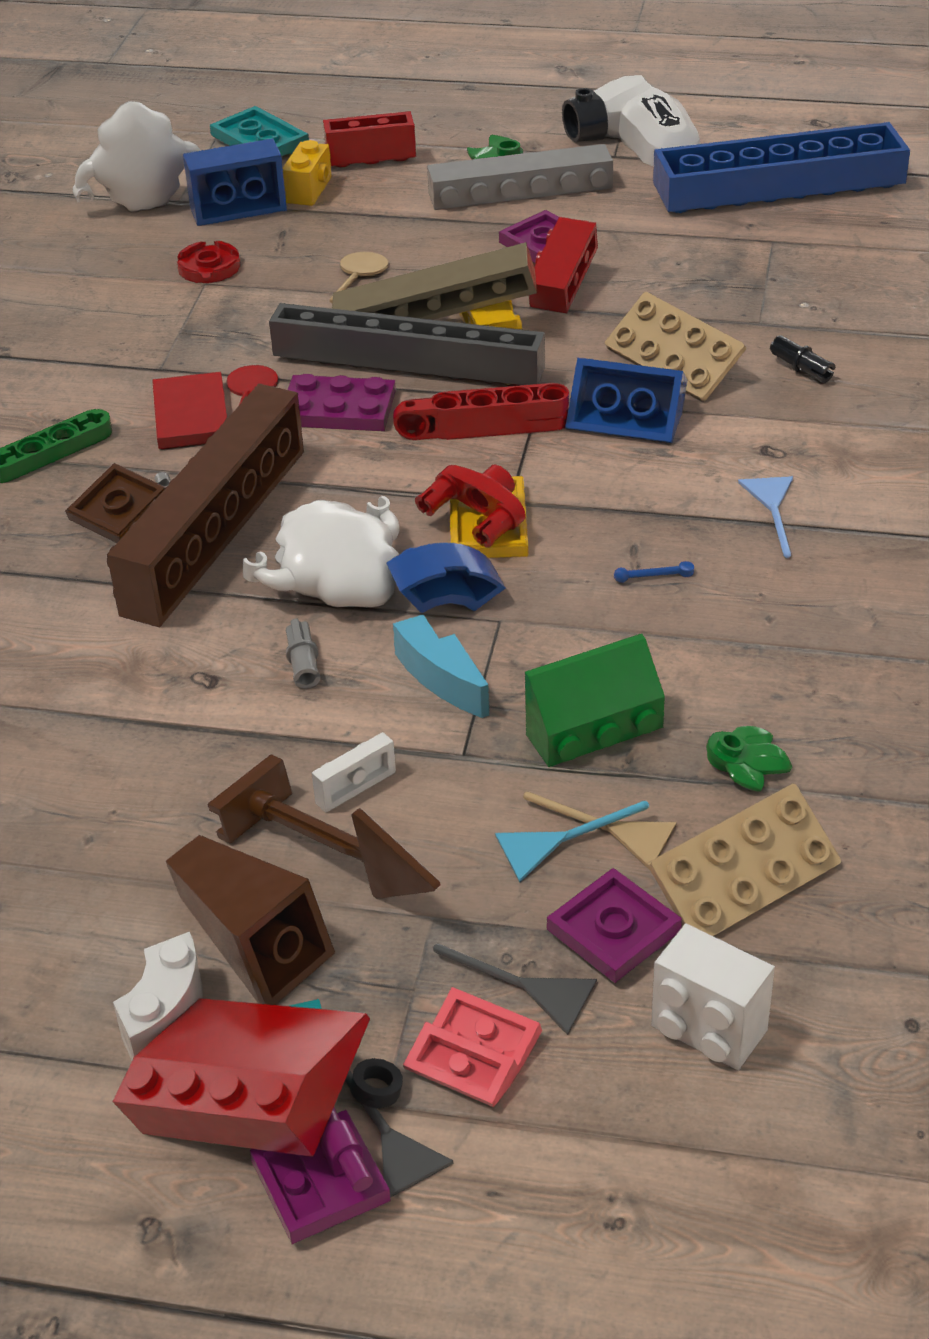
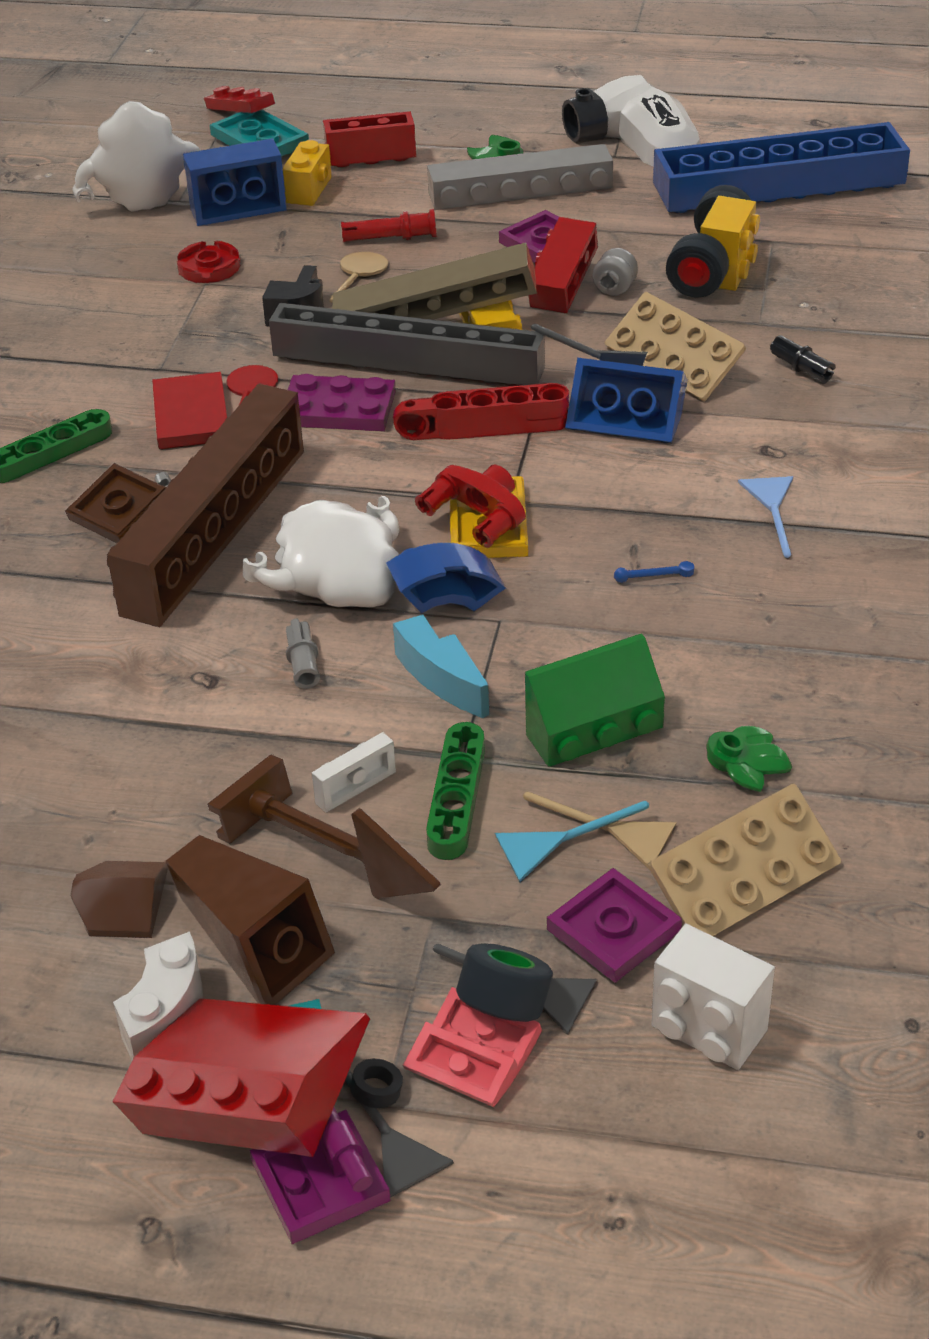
(119, 897): none -> reddish brown slope
(239, 99): none -> red plate
(305, 291): none -> black brick
(405, 226): none -> red pin
(453, 788): none -> green beam
(504, 982): none -> black wheel
(615, 271): none -> light grey piece
(626, 357): none -> dark grey piece
(721, 248): none -> brick

